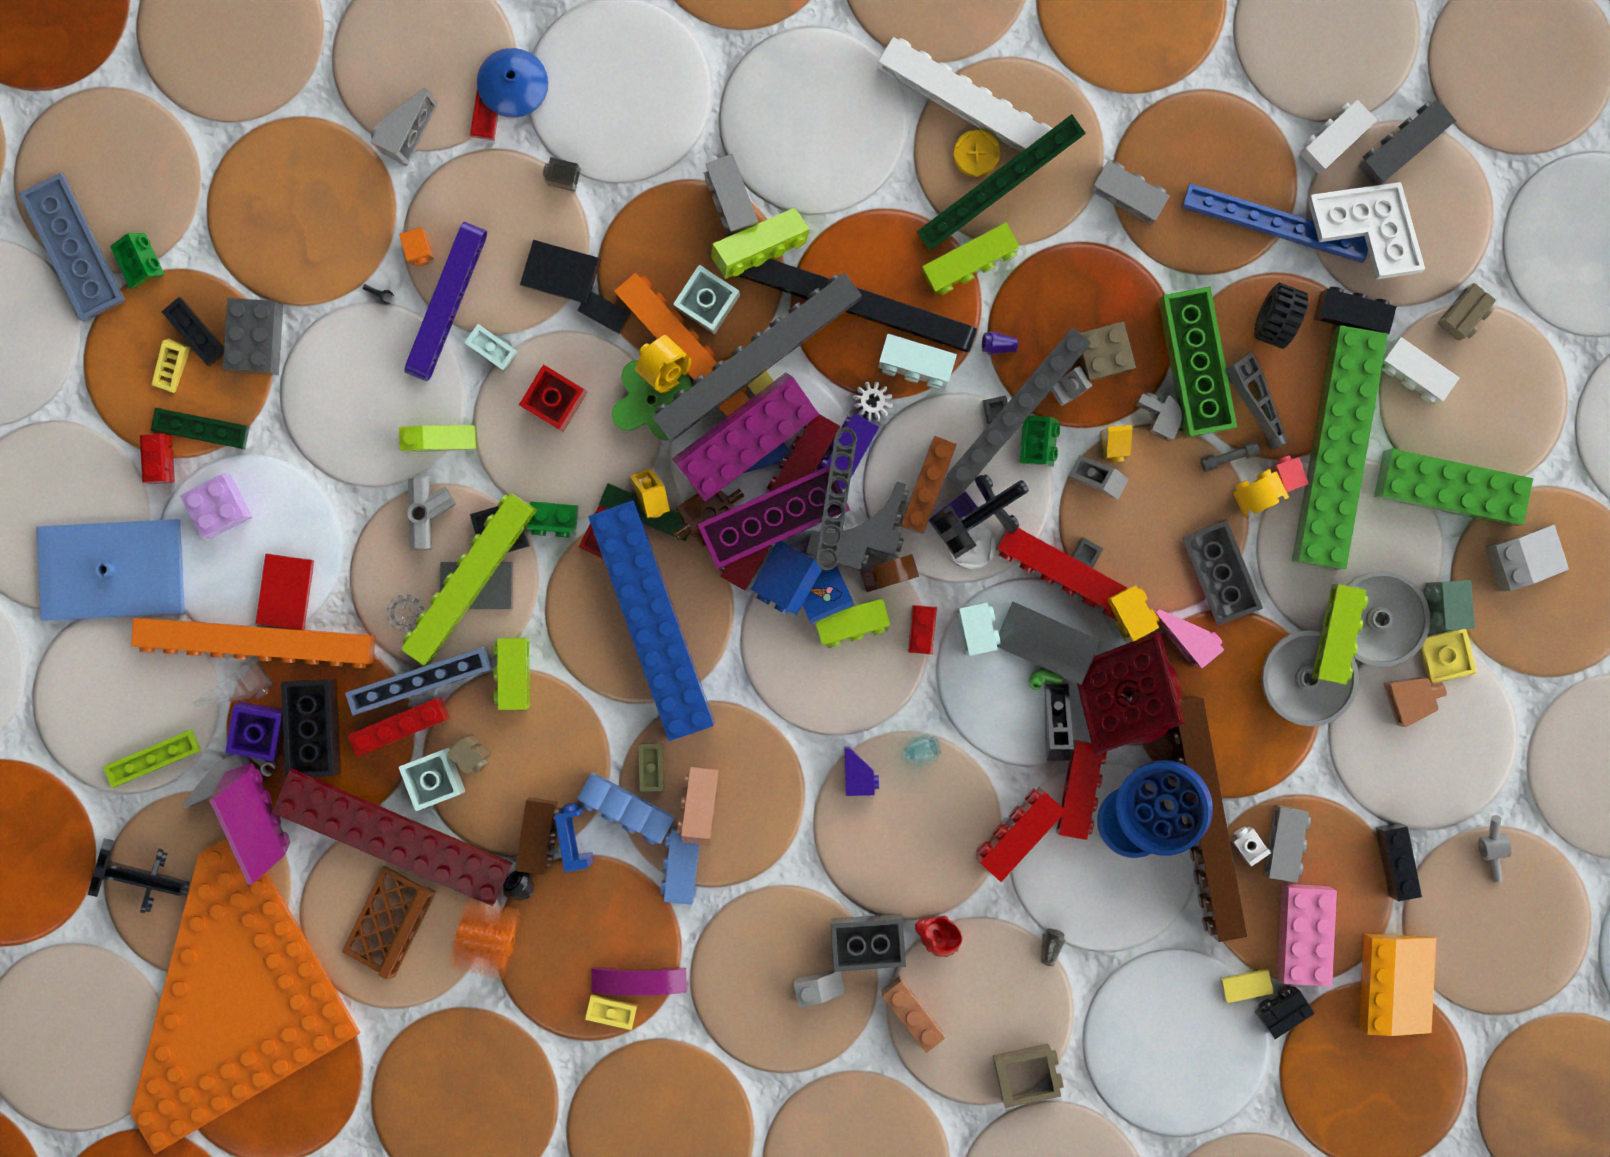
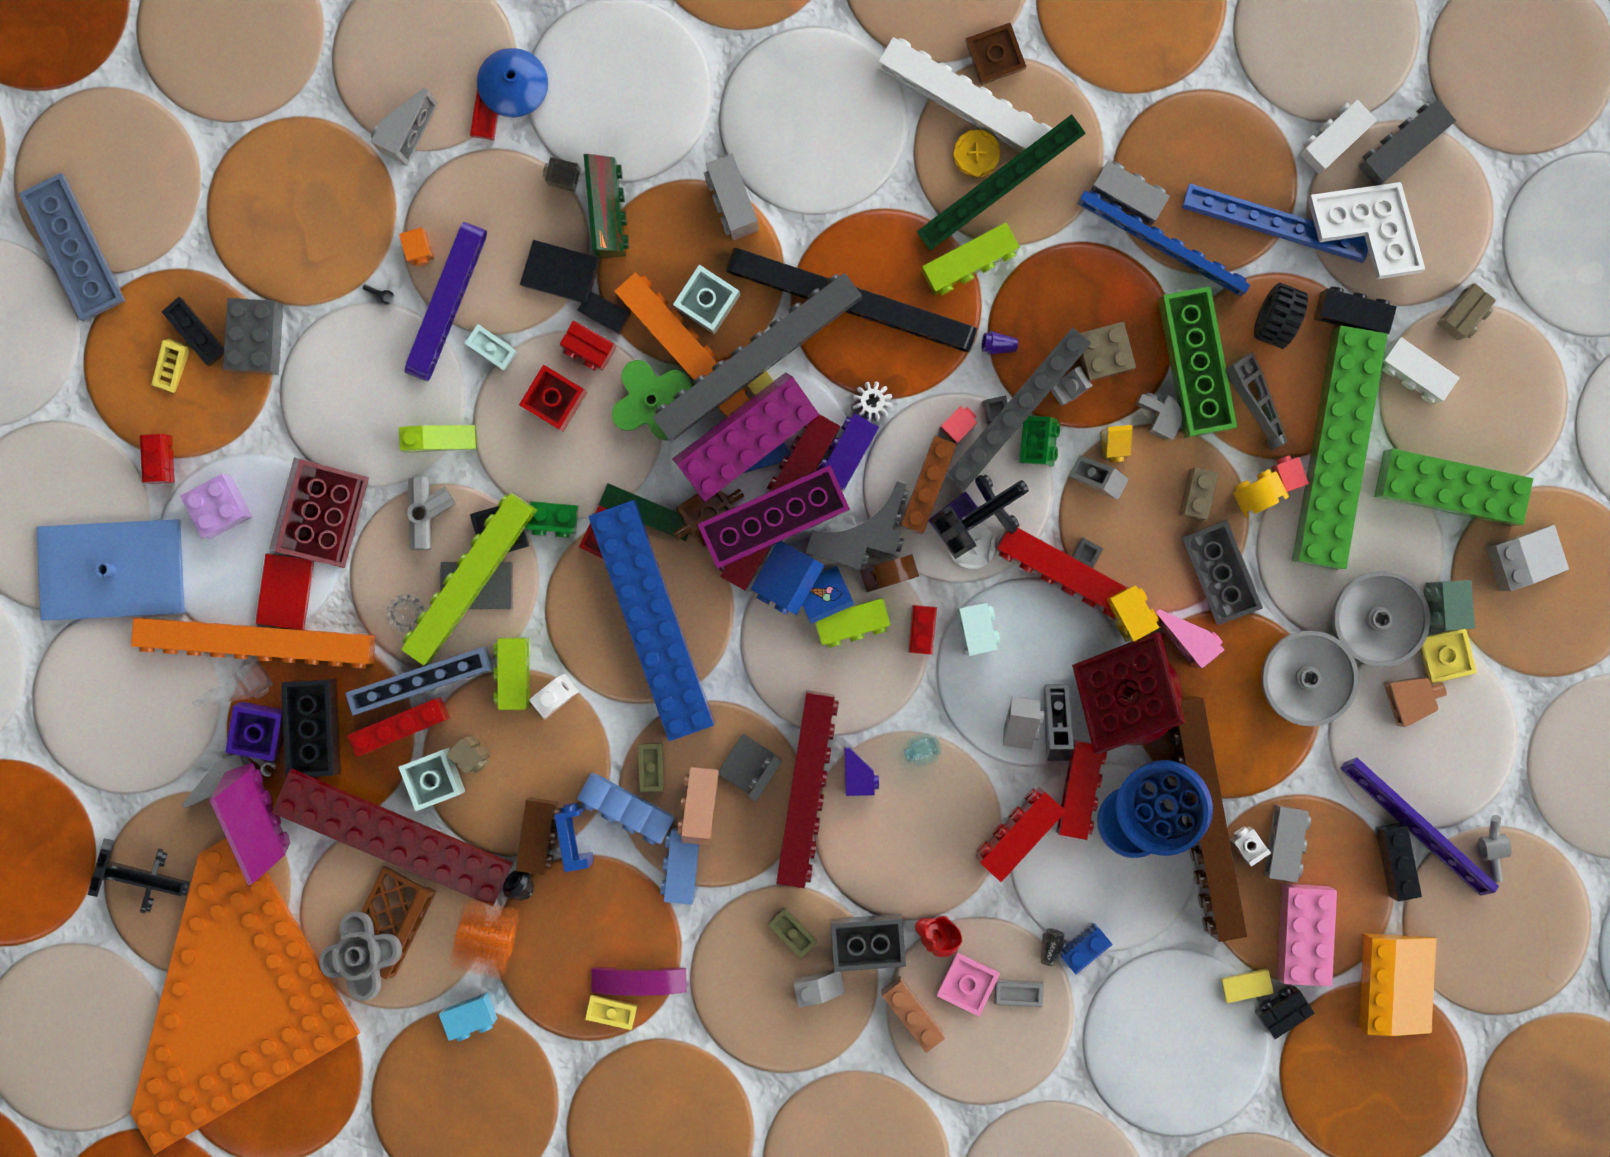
(136, 259): green bracket -> none
(152, 758): lime plate -> none
(200, 428): dark green tile -> none
(319, 513): none -> dark red slope
(360, 956): none -> light grey plant
(468, 1017): none -> medium azure brick
(553, 696): none -> white torso
(588, 346): none -> red brick
(605, 207): none -> dark green slope
(650, 493): yellow slope -> none
(662, 364): yellow brick -> none
(750, 766): none -> dark grey bracket
(760, 243): lime brick -> none
(792, 932): none -> olive plate
(805, 789): none -> dark red brick
(838, 499): dark grey beam -> none
(916, 362): light aqua brick -> none
(959, 424): none -> coral brick
(967, 984): none -> bright pink plate
(995, 53): none -> reddish brown plate
(1019, 993): none -> light grey tile
(1021, 1055): dark tan window -> none
(1022, 723): none -> light grey brick
(1042, 676): bright green arm -> none
(1047, 643): dark grey slope -> none
(1085, 948): none -> blue brick
(1172, 247): none -> blue plate
(1198, 494): none -> dark tan brick
(1249, 450): dark grey bar -> none
(1339, 634): lime brick -> none
(1419, 827): none -> dark purple tile

